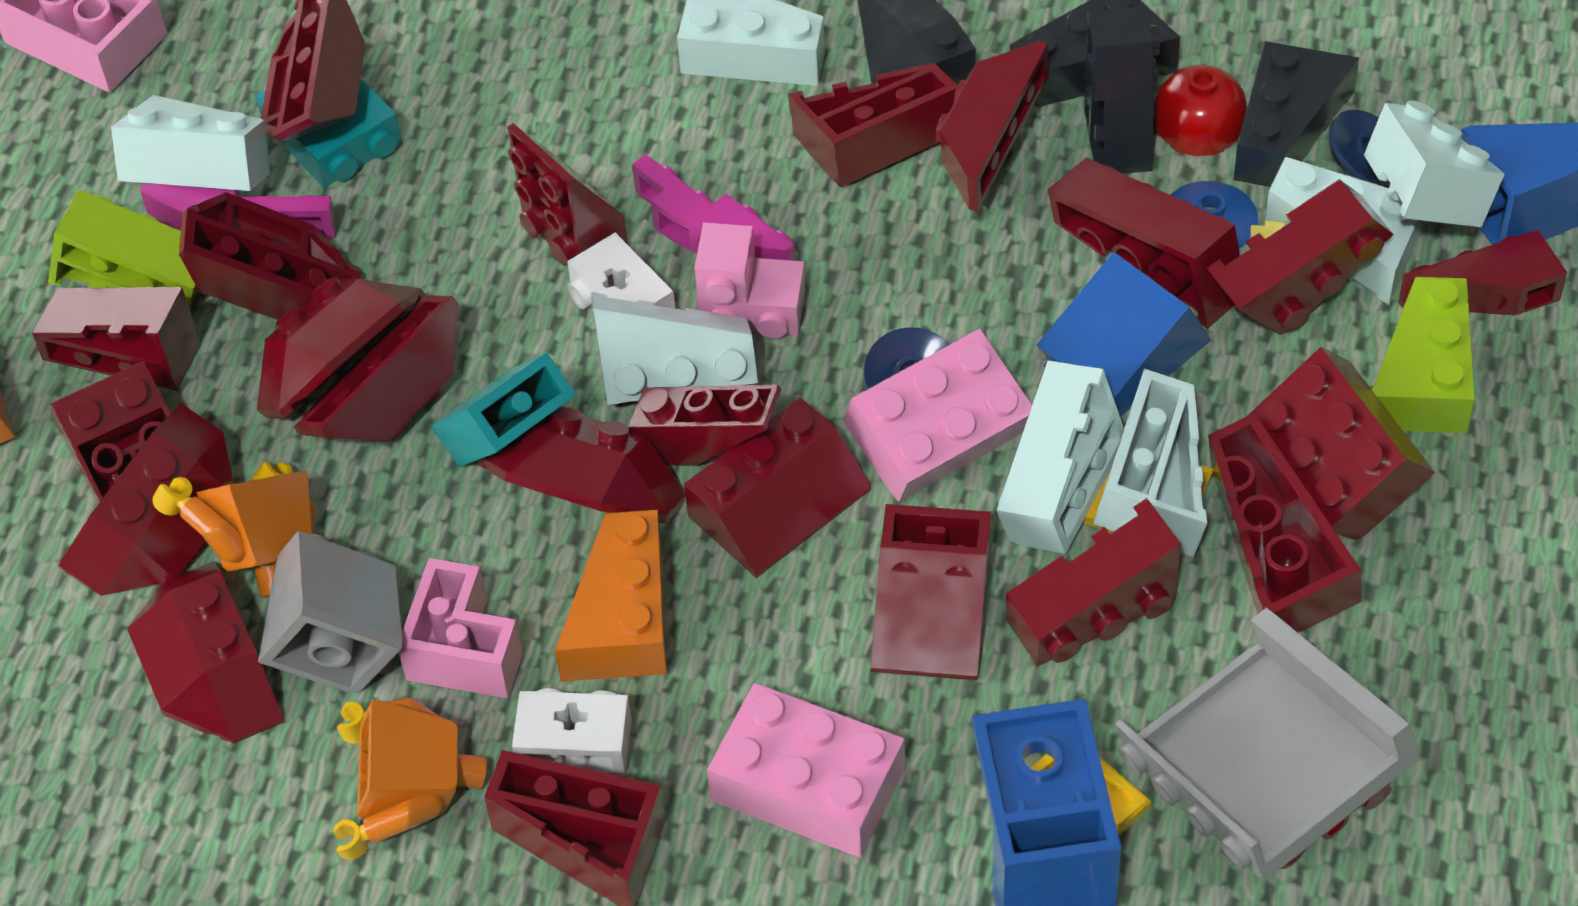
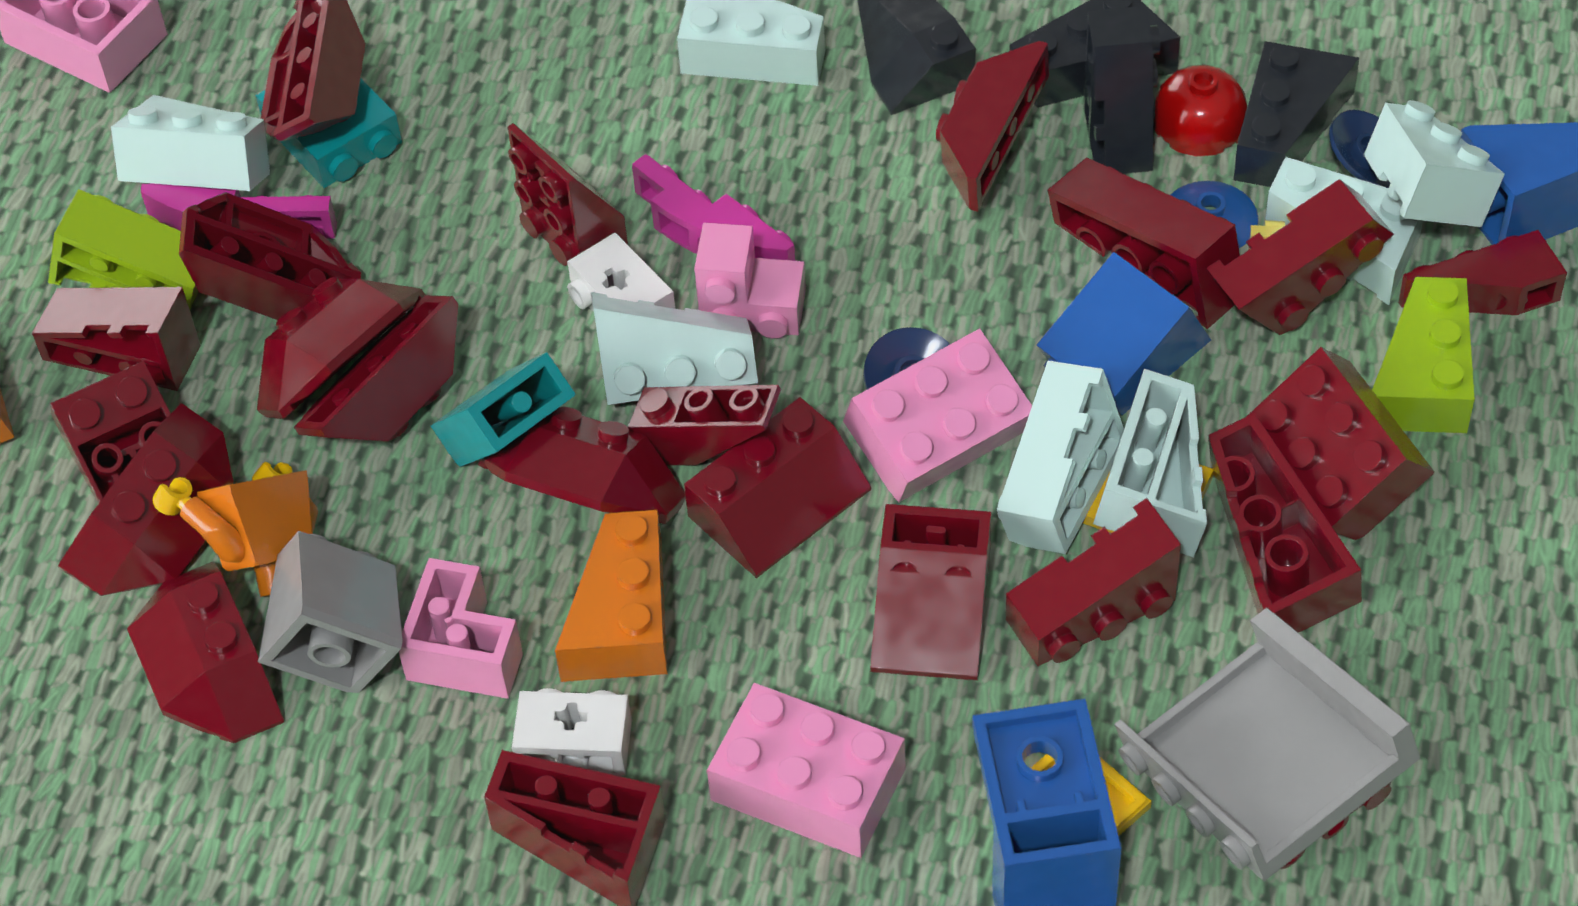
(403, 769): orange torso -> none
(874, 123): dark red wedge -> none

